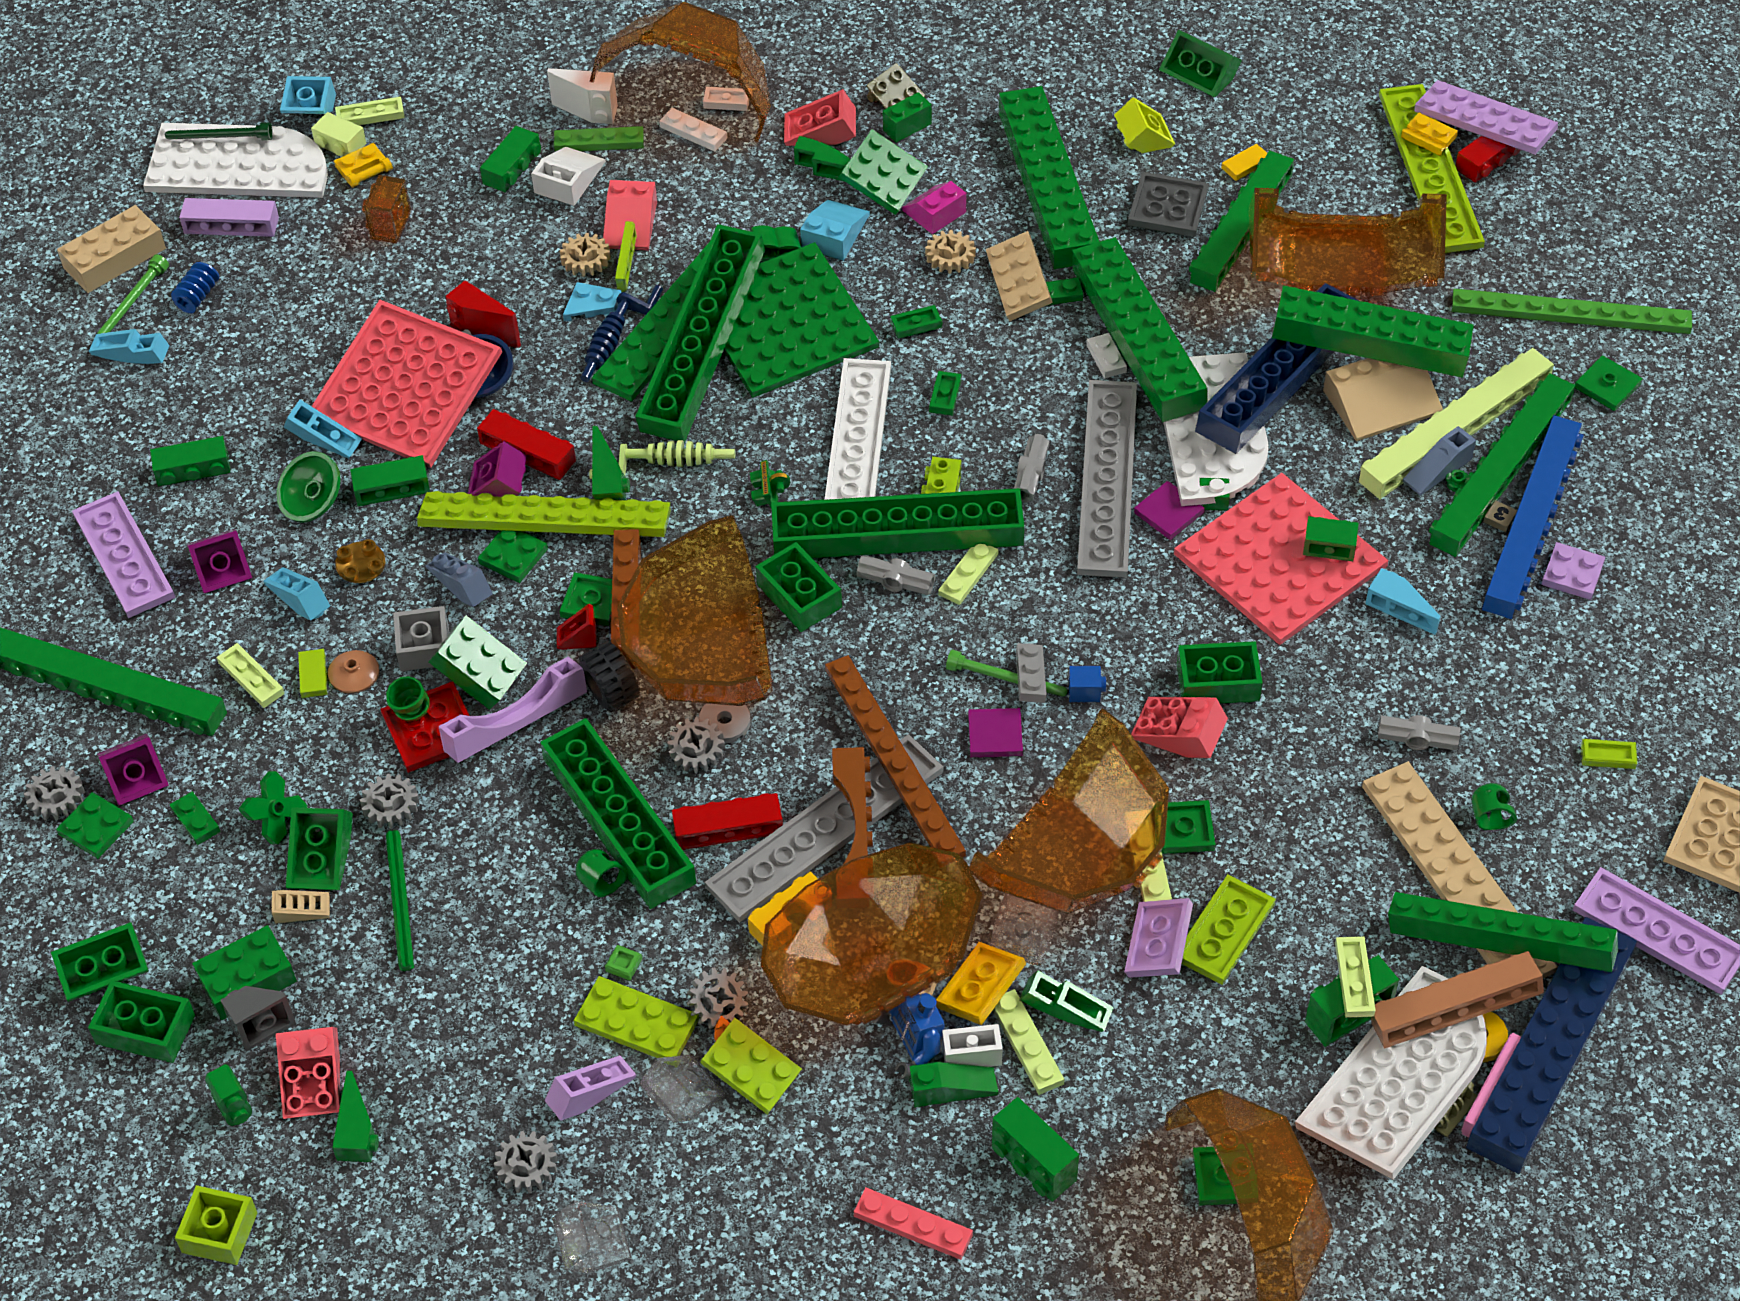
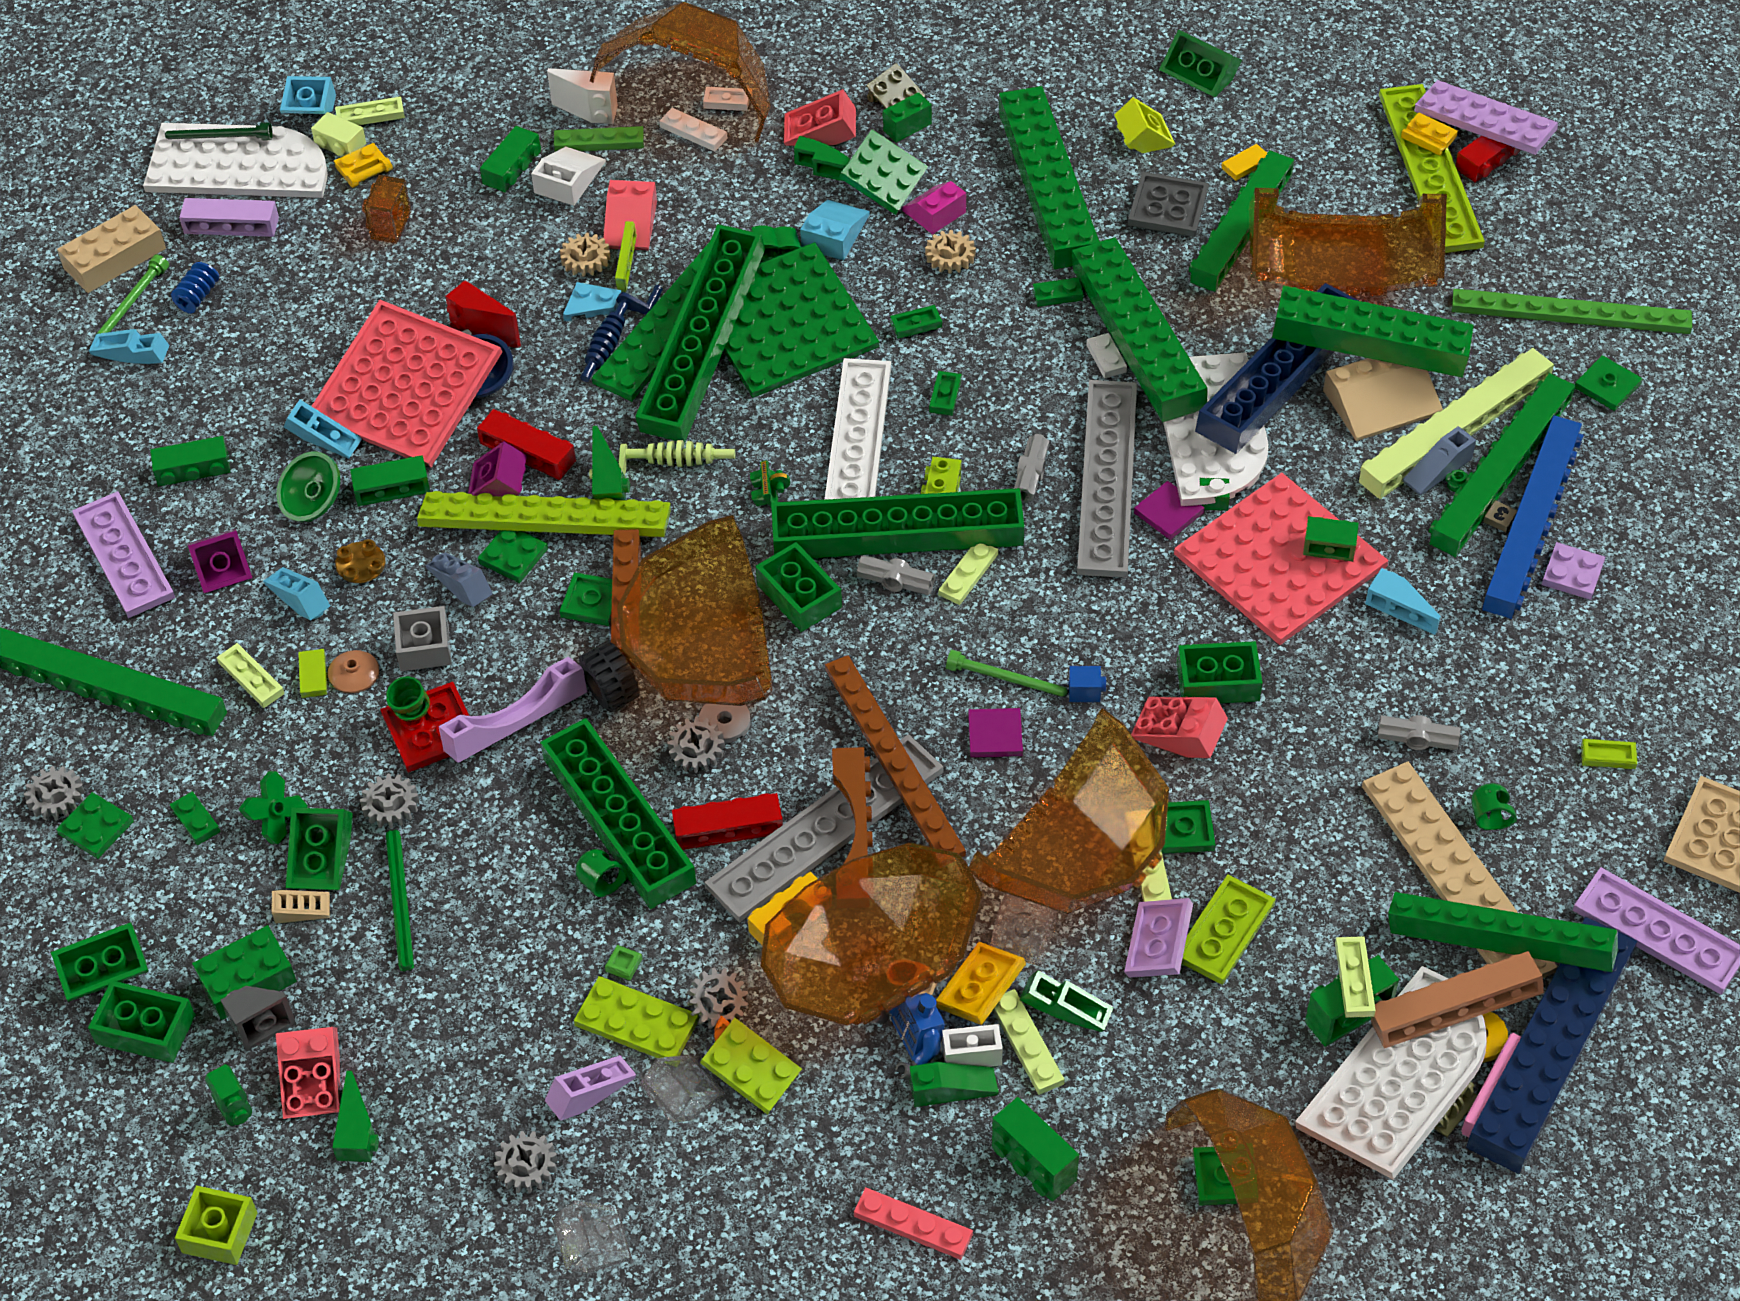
(133, 769): magenta slope -> none
(477, 662): brick -> none
(578, 630): red slope -> none
(1018, 276): tan plate -> none
(1031, 673): light grey plate -> none

